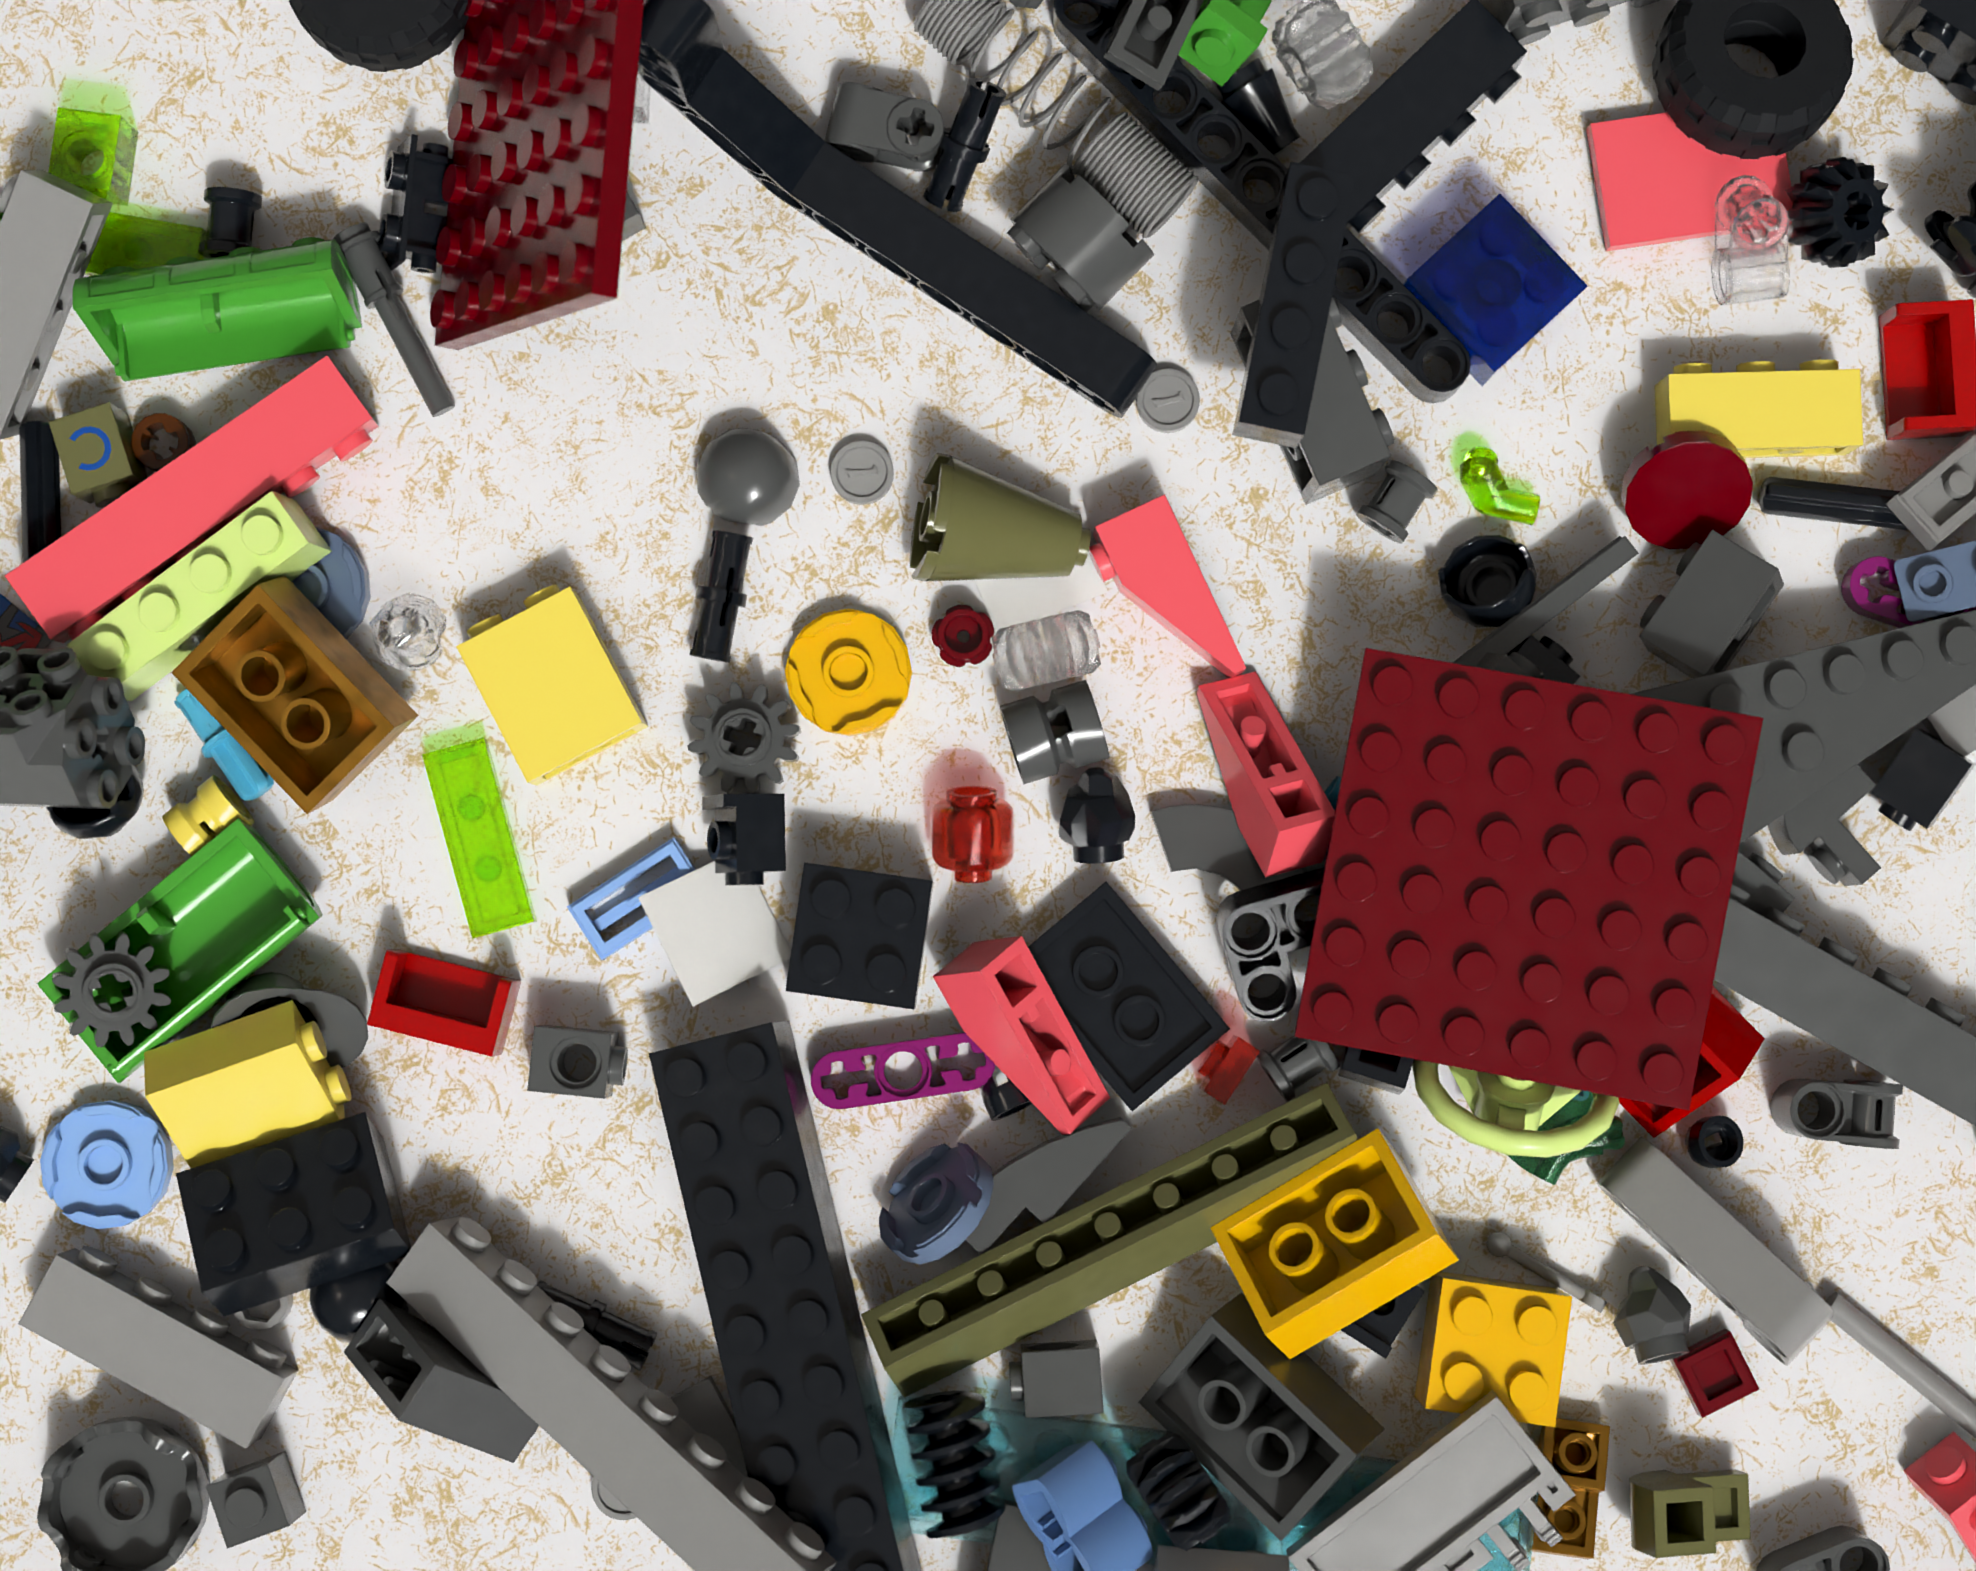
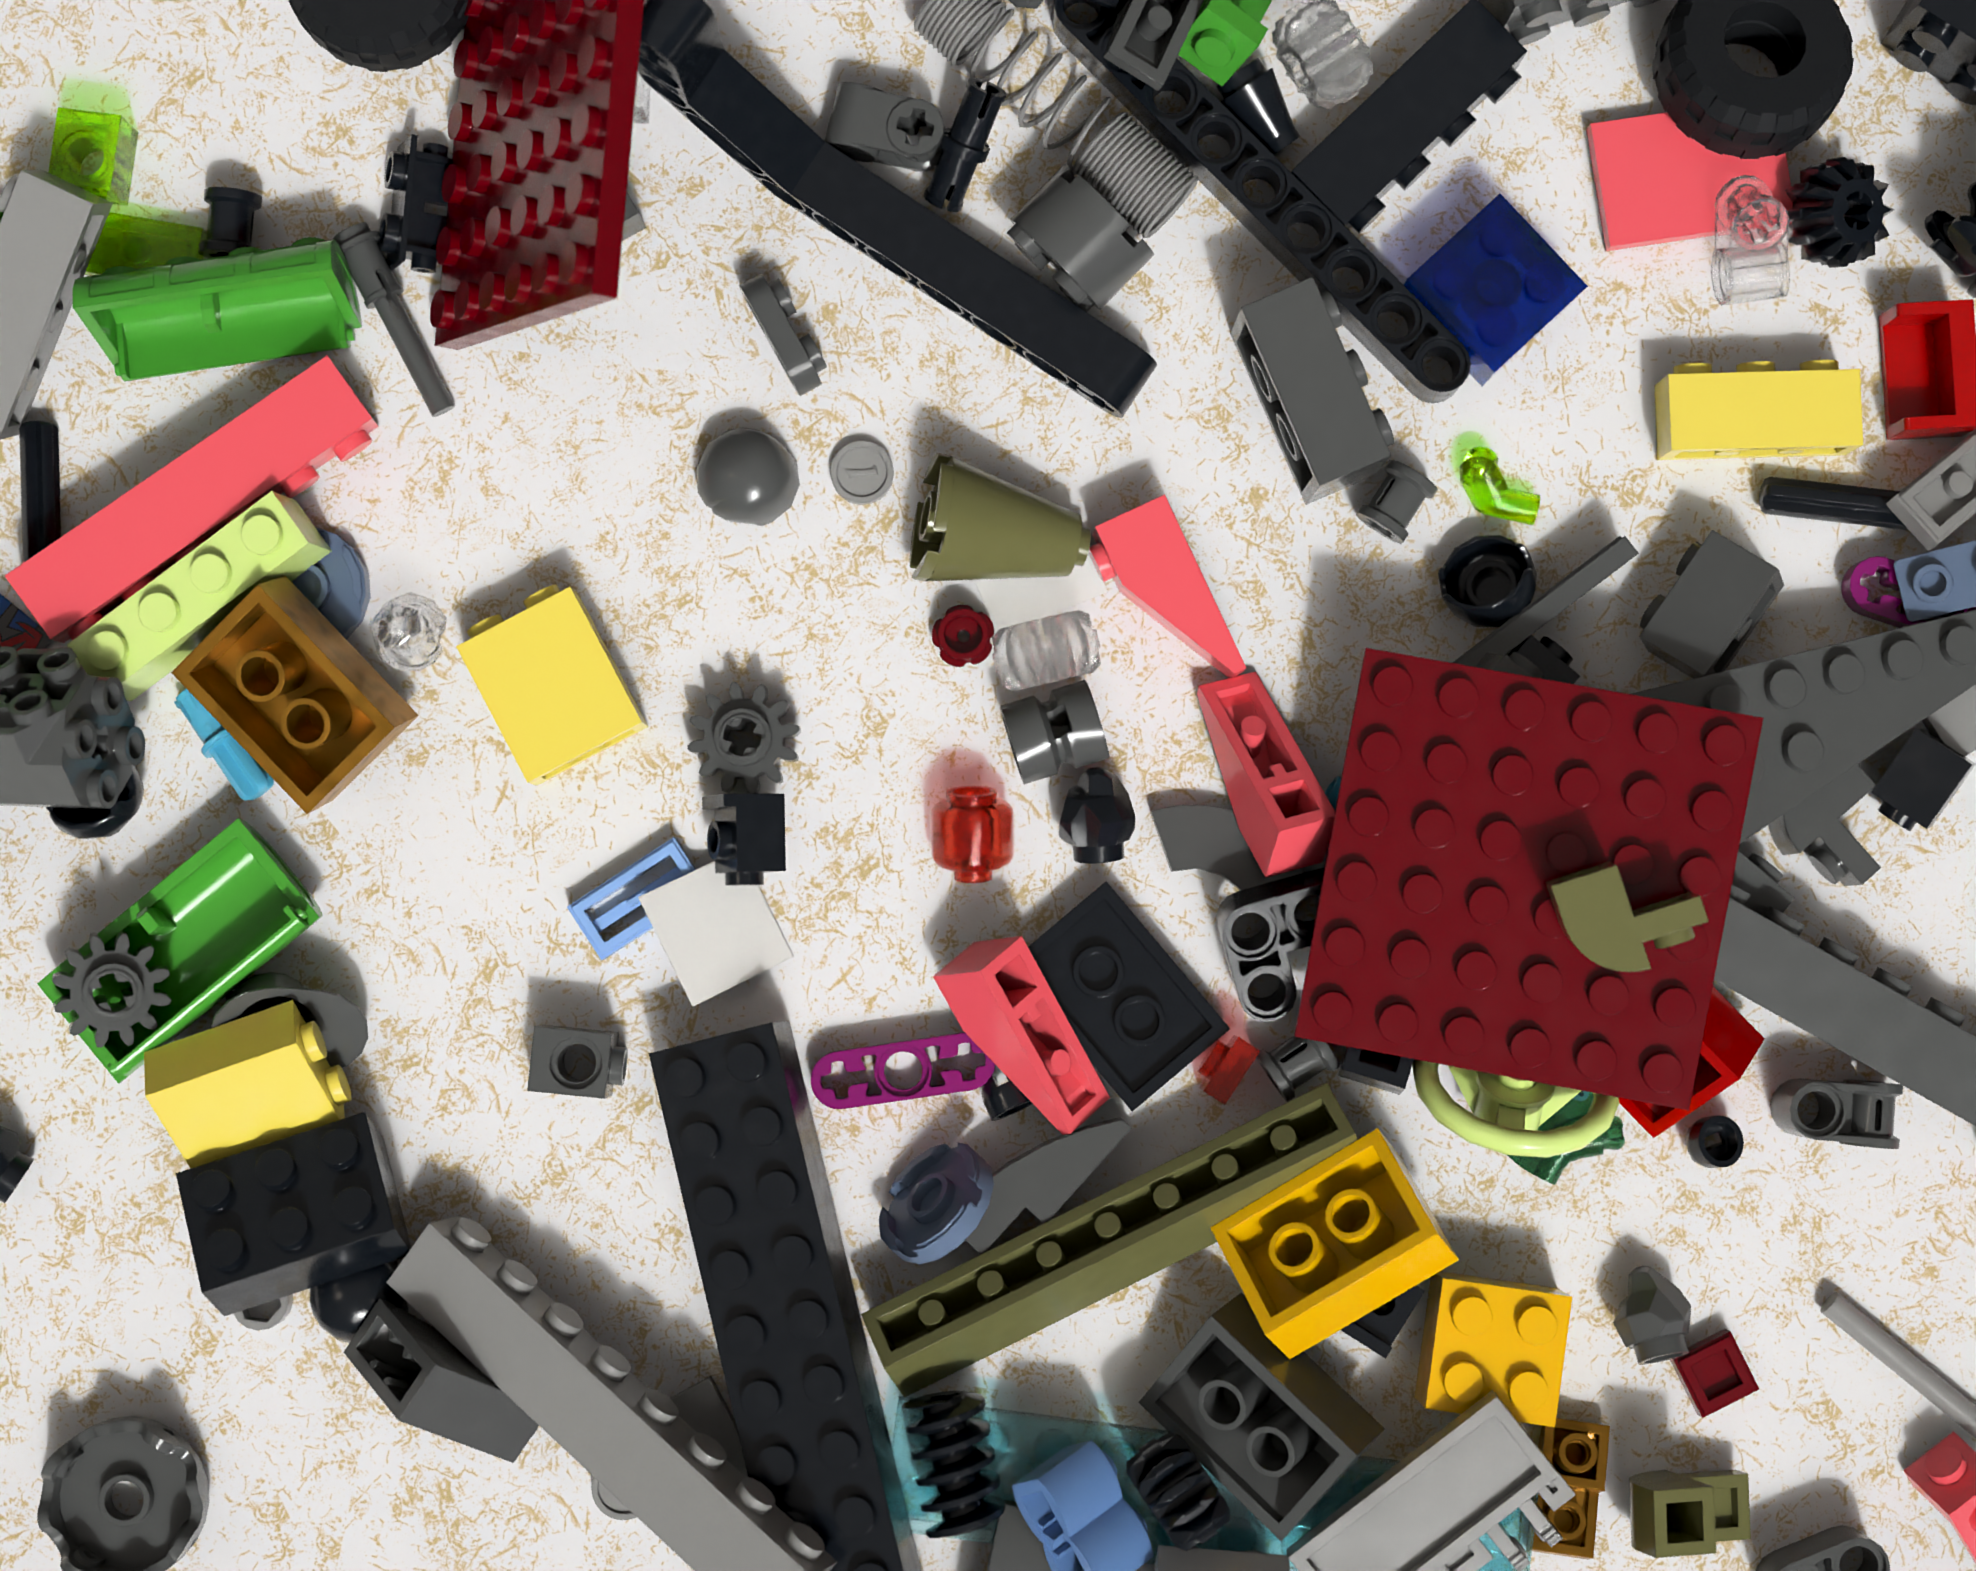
(97, 453): olive brick -> none
(107, 1164): light blue tile -> none
(146, 430): reddish brown bush -> none
(159, 1345): light grey brick -> none
(205, 815): light yellow wheel -> none
(256, 1499): dark grey brick -> none
(444, 1002): red panel -> none
(479, 838): clear neon green tile -> none
(608, 1328): black pin -> none
(721, 596): black pin -> none
(797, 356): none -> dark grey plate
(848, 672): yellow tile -> none
(859, 936): black brick -> none
(1058, 1379): dark grey brick -> none
(1168, 401): light grey piece -> none
(1294, 305): black brick -> none
(1500, 1245): light grey hinge -> none
(1604, 927): none -> olive brick
(1686, 489): dark red tile -> none
(1717, 1250): light grey beam -> none

